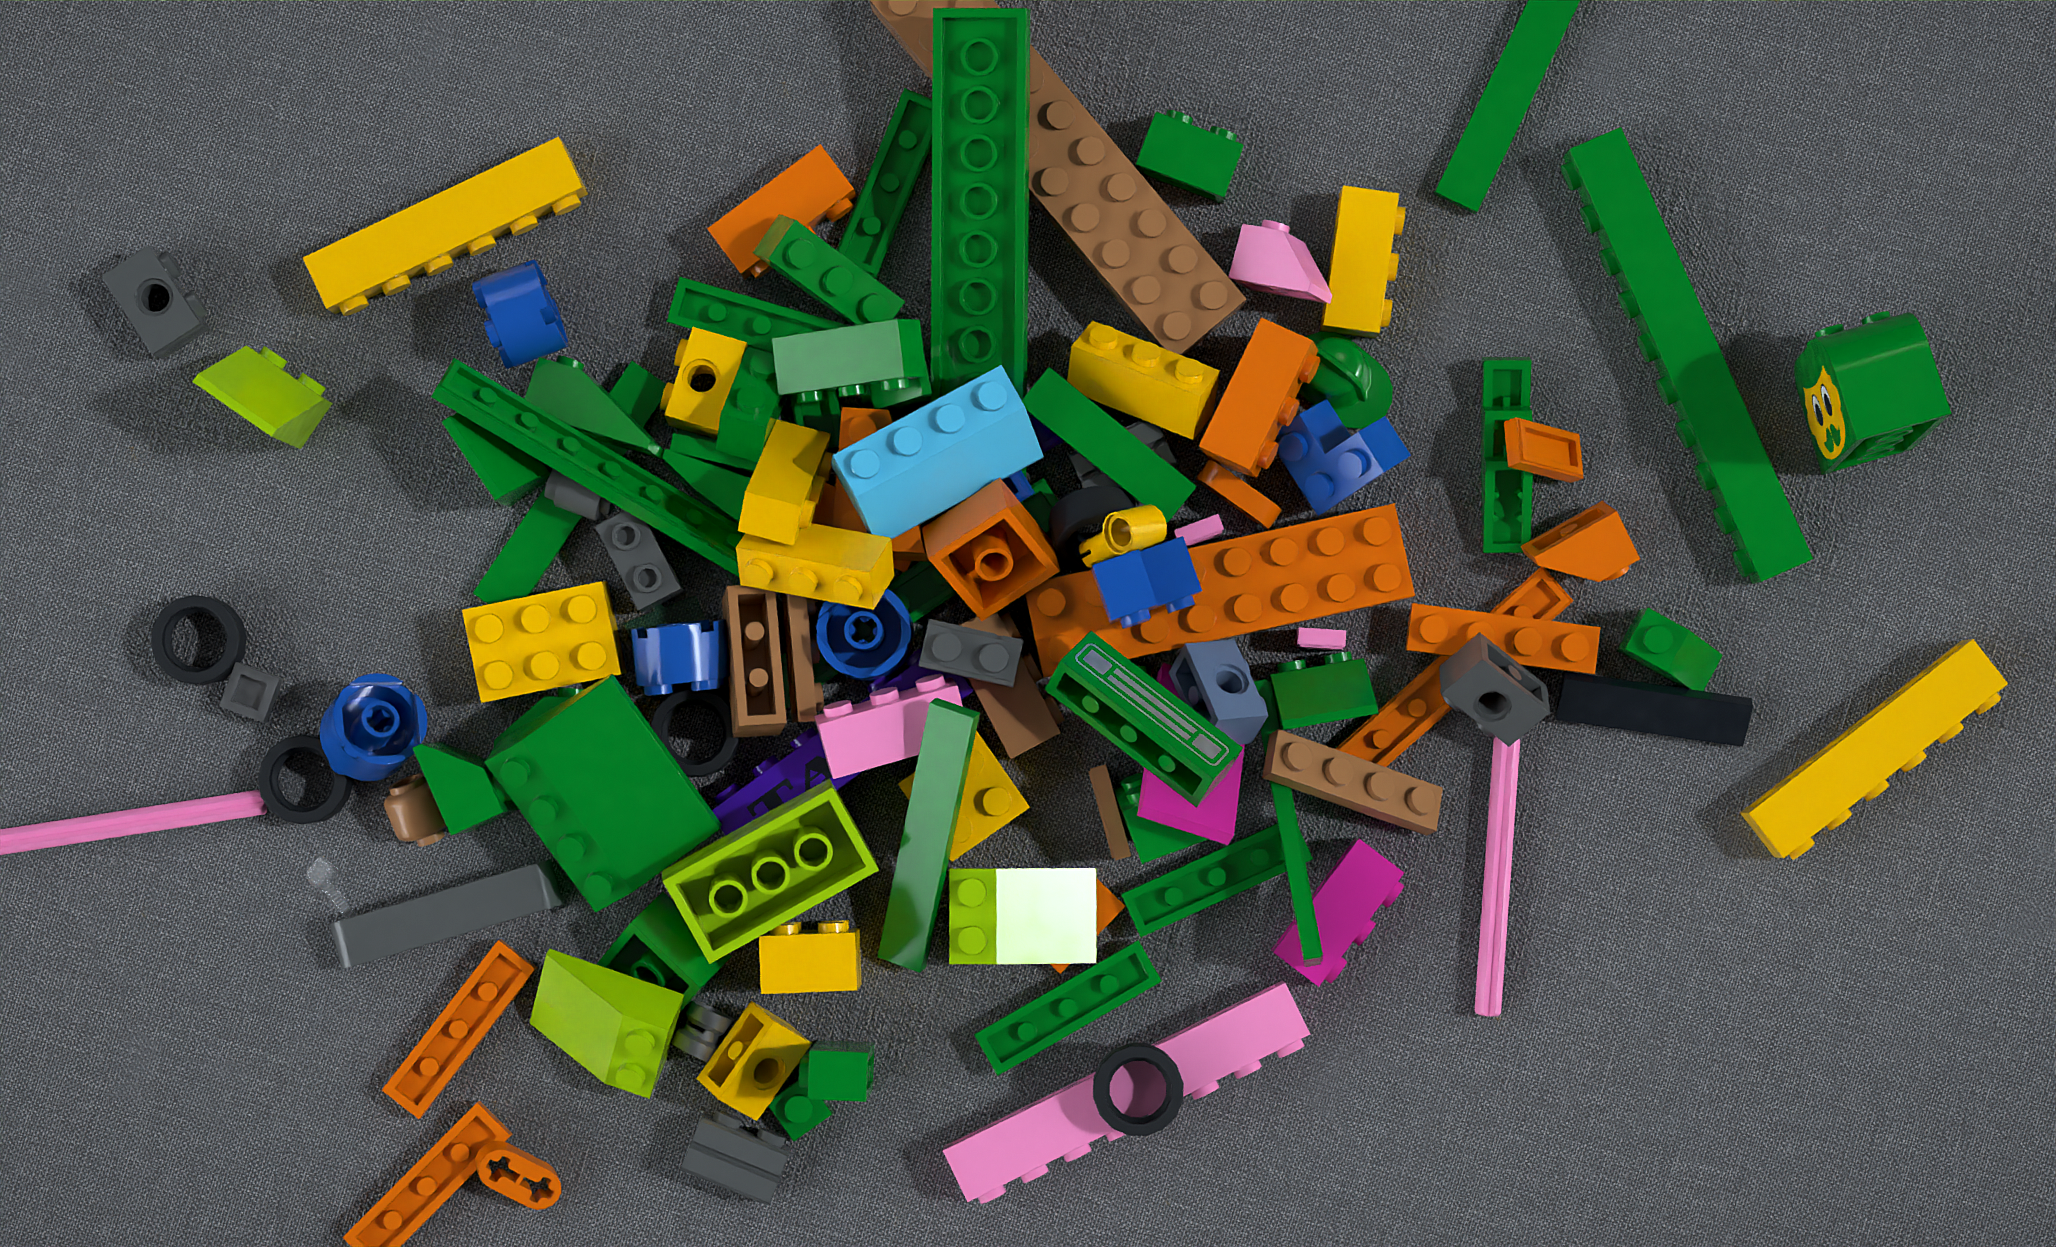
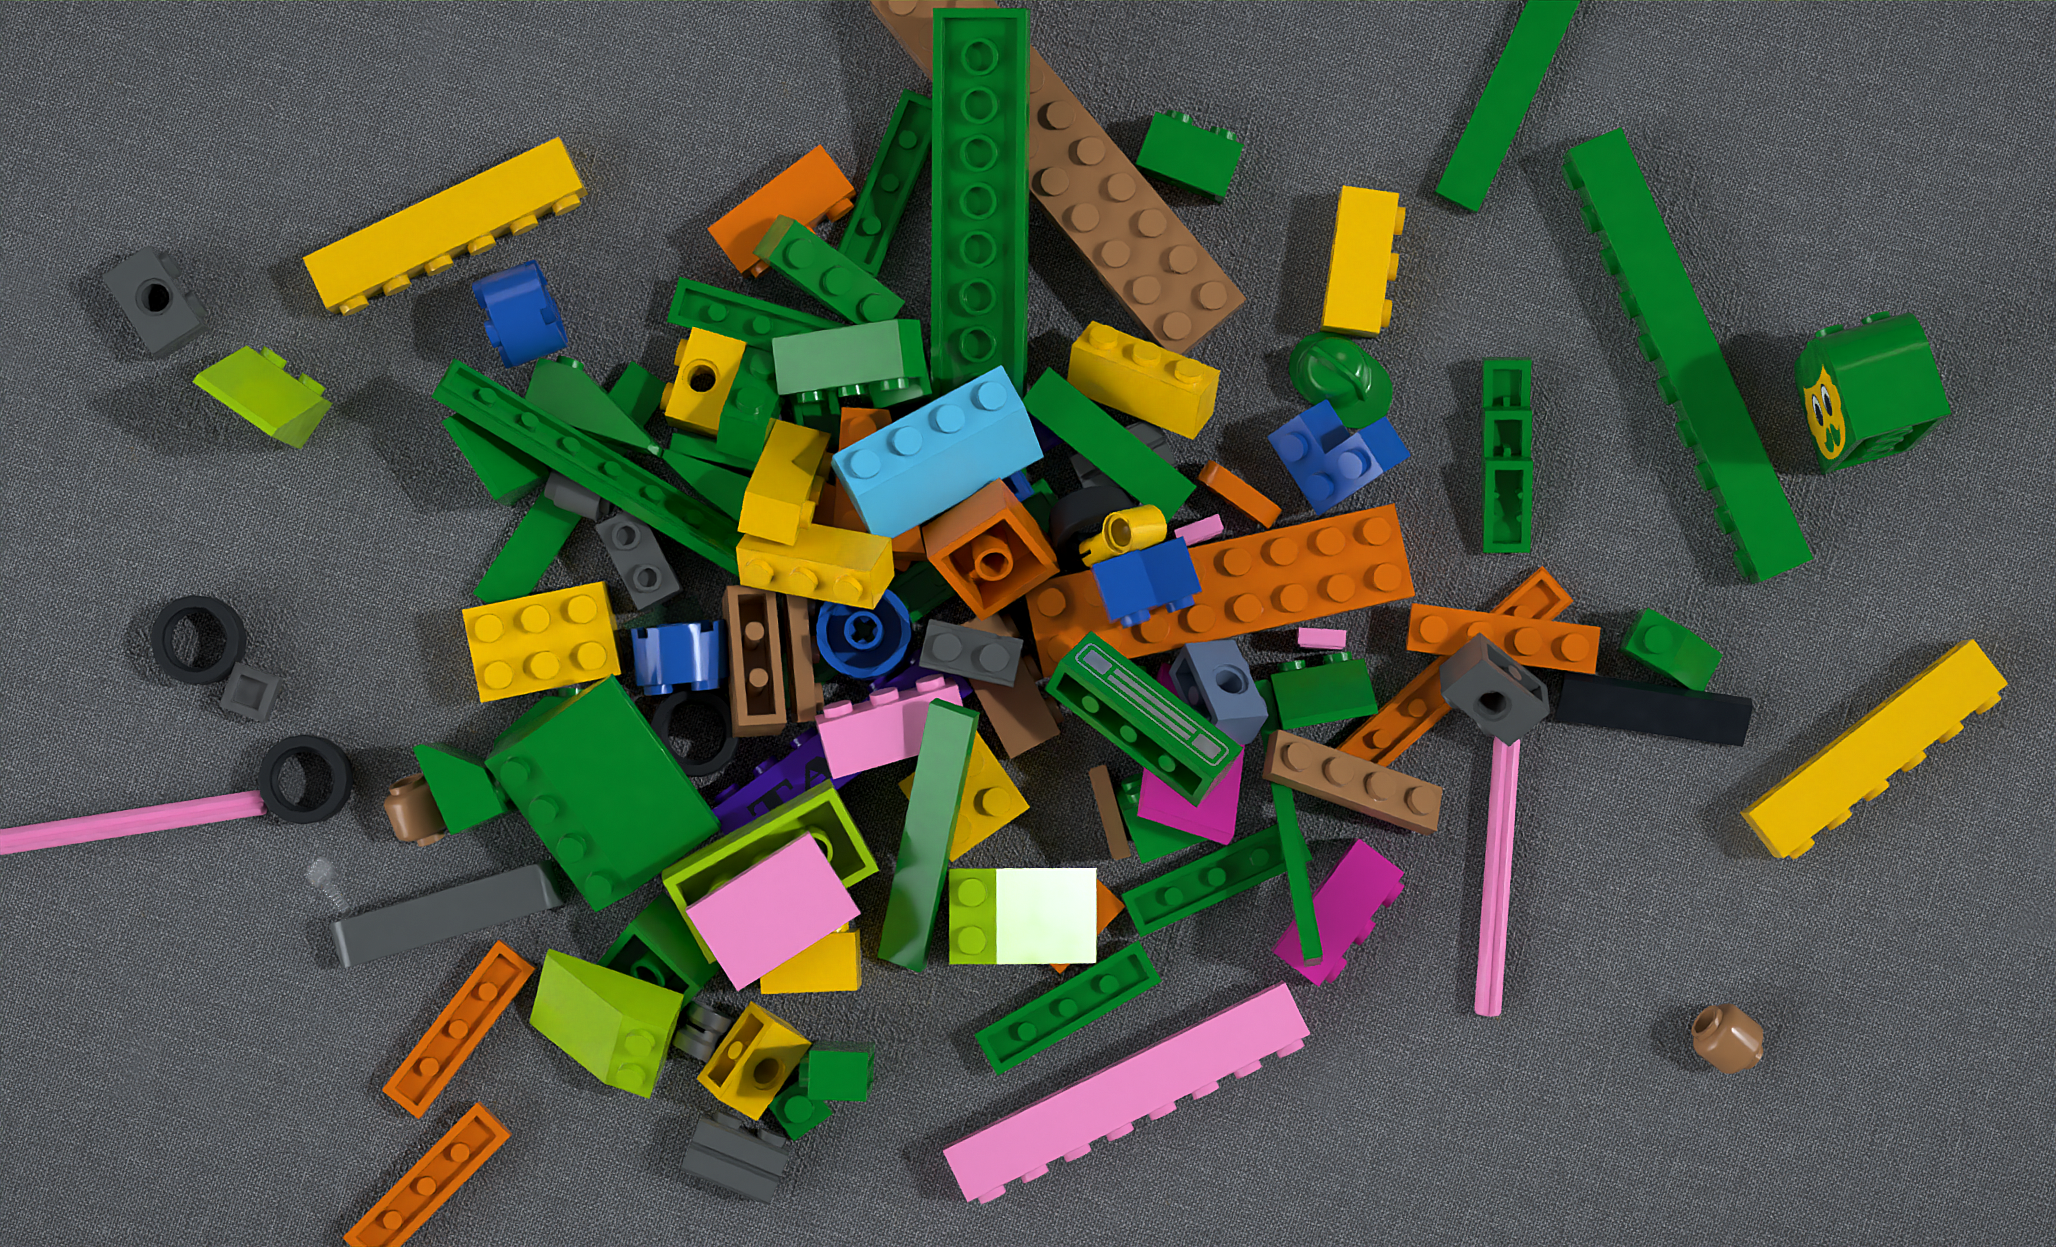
(354, 745): blue brick -> none
(523, 1166): orange beam -> none
(772, 910): none -> bright pink tile
(1135, 1125): black tyre -> none
(1260, 399): orange slope -> none
(1277, 263): bright pink slope -> none
(1543, 450): orange tile -> none
(1586, 545): orange slope -> none
(1727, 1038): none -> medium nougat head

